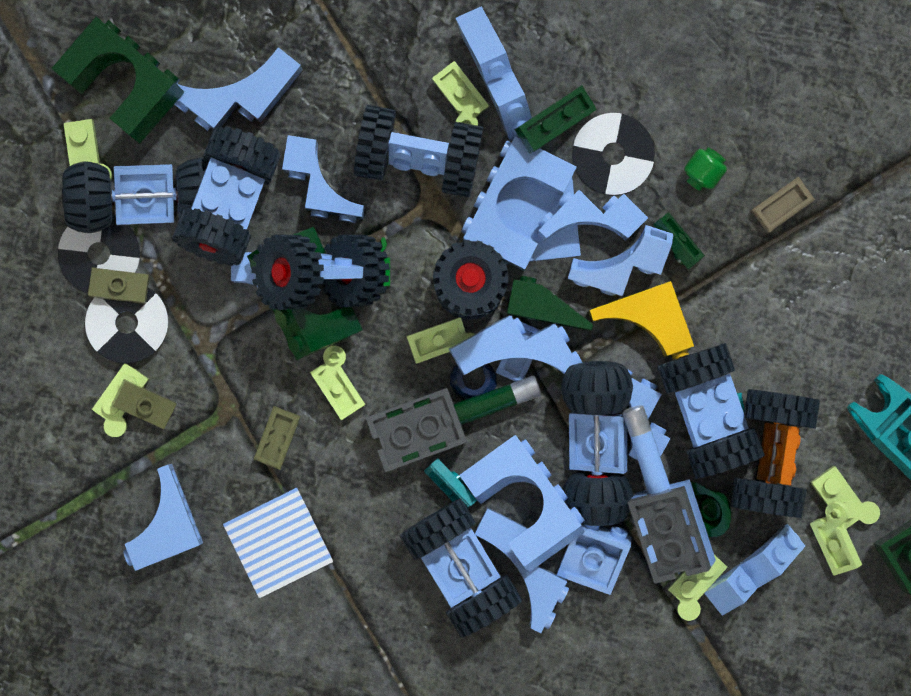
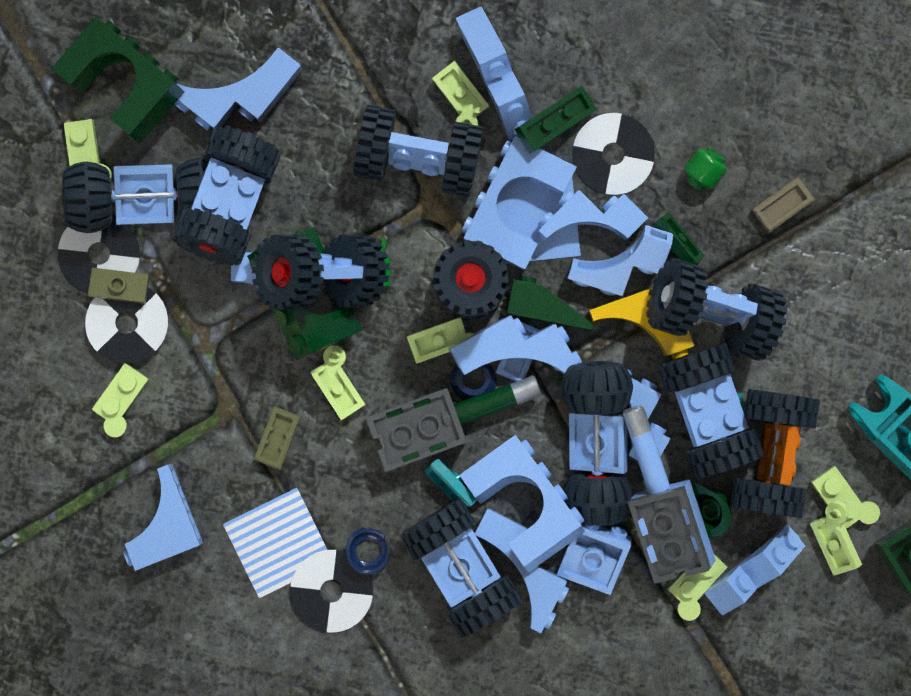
(143, 403): olive plate -> none
(321, 200): light blue arch -> none
(330, 615): none -> sticker
(362, 567): none -> dark blue piece
(749, 318): none -> black plate

